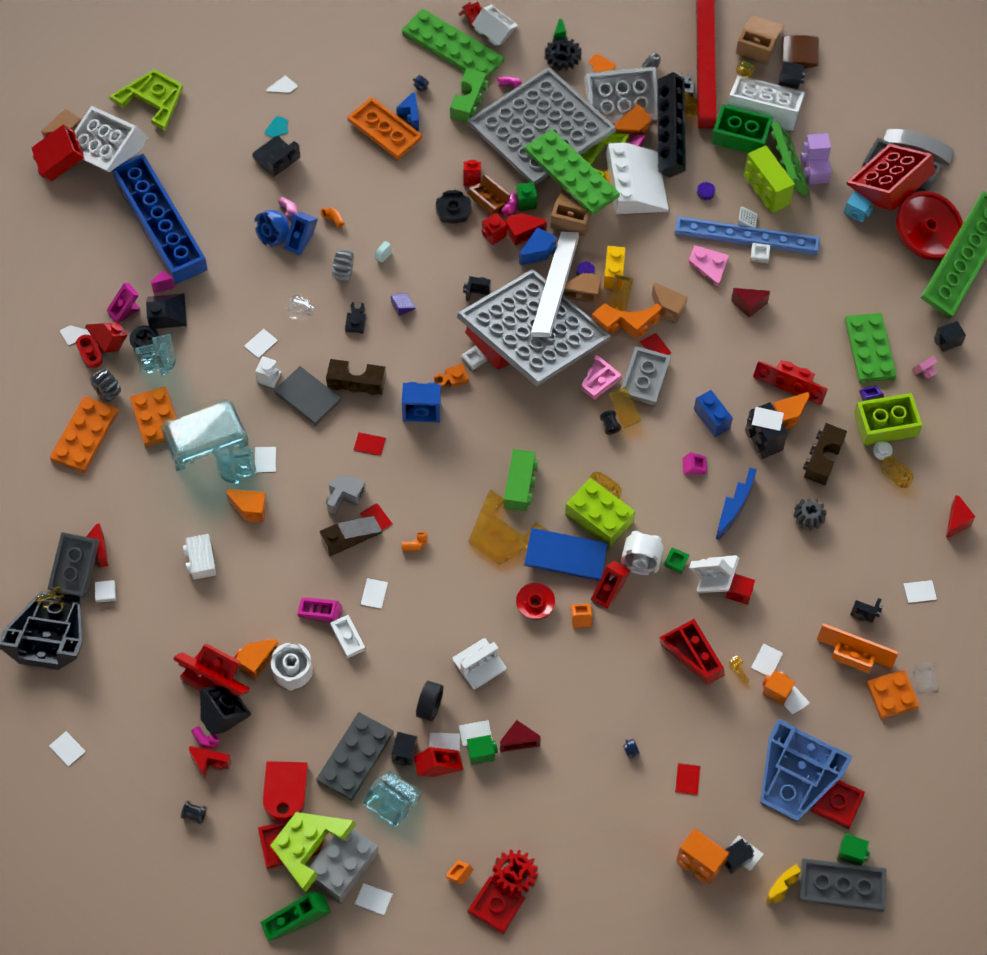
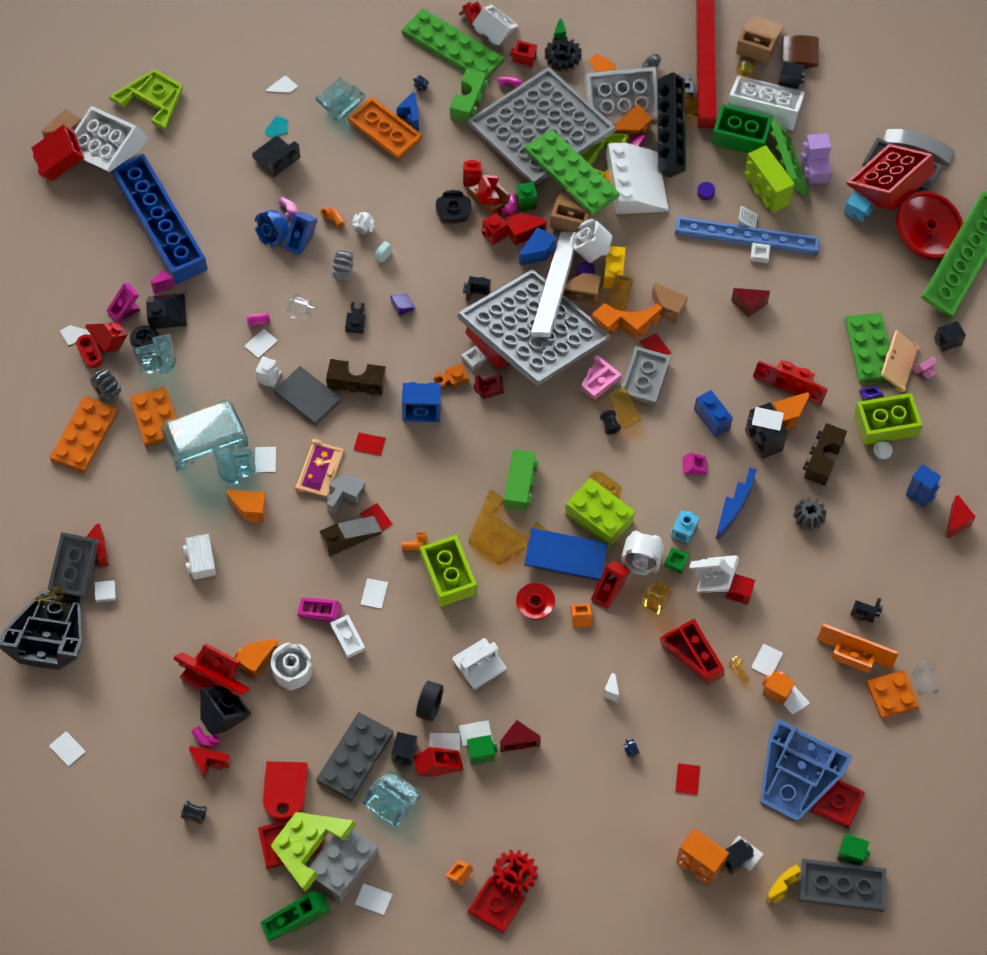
(258, 319): none -> dark pink pin
(320, 462): none -> door
(340, 98): none -> clear light blue brick
(363, 223): none -> white gear
(448, 570): none -> lime brick
(486, 189): none -> red panel
(489, 386): none -> dark red bracket
(524, 53): none -> red brick
(591, 240): none -> white brick
(611, 690): none -> white slope
(656, 596): none -> clear yellow slope
(685, 526): none -> medium azure brick
(709, 263): bright pink wing -> none
(896, 472): clear yellow beam -> none
(899, 364): none -> light nougat door
(920, 591): white sticker -> none
(924, 485): none -> blue brick

